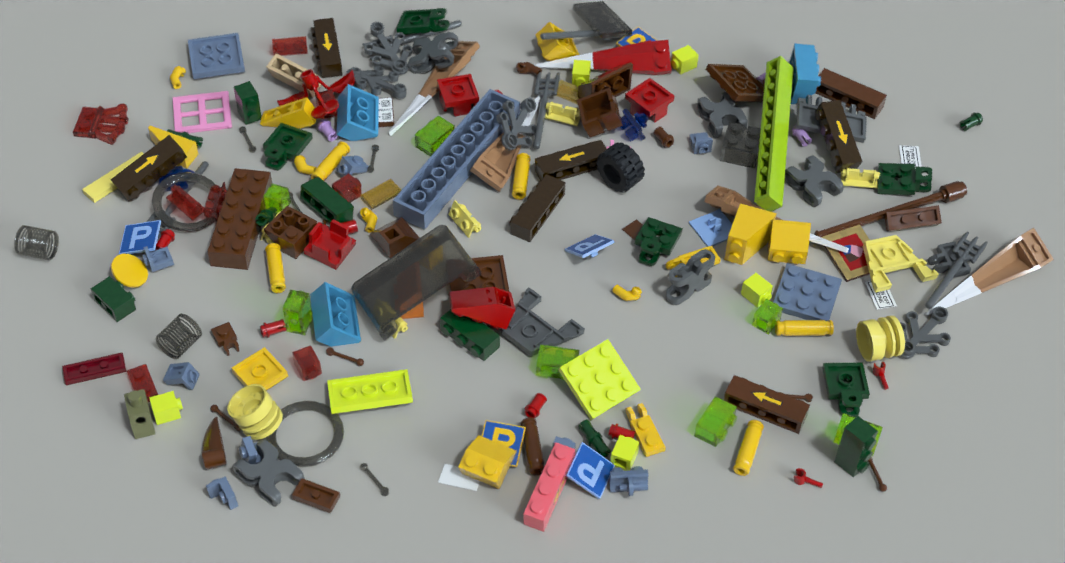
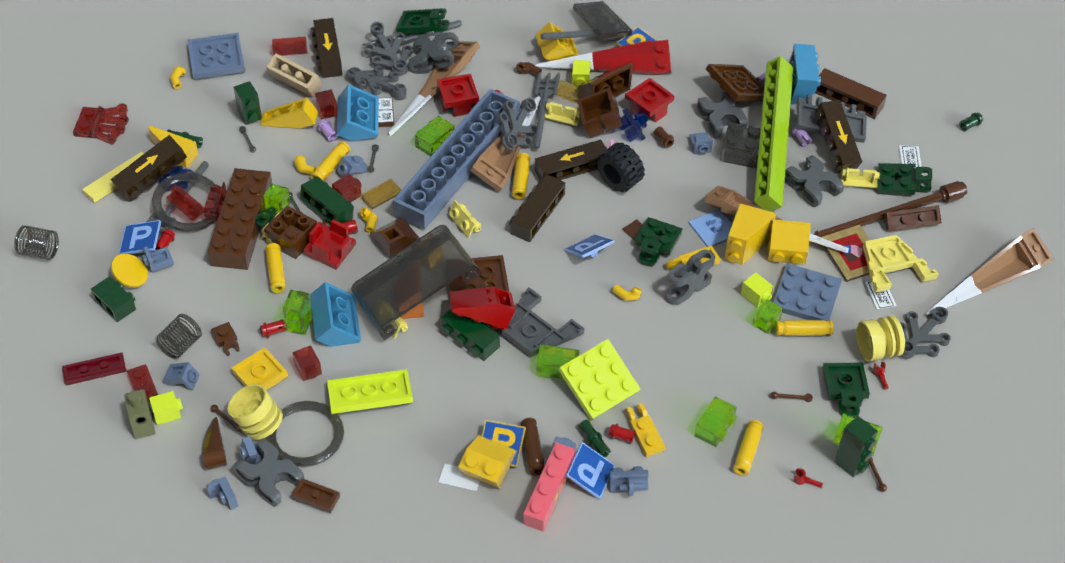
(224, 95): bright pink window -> none
(279, 149): dark green plate -> none
(311, 82): red plant -> none
(330, 351): reddish brown hinge -> none
(384, 490): clear smoke hinge -> none
(532, 409): red pin -> none
(624, 452): neon yellow brick -> none
(684, 59): neon yellow brick -> none
(767, 404): reddish brown brick -> none
(948, 257): dark grey hinge -> none
(962, 256): dark grey piece -> none

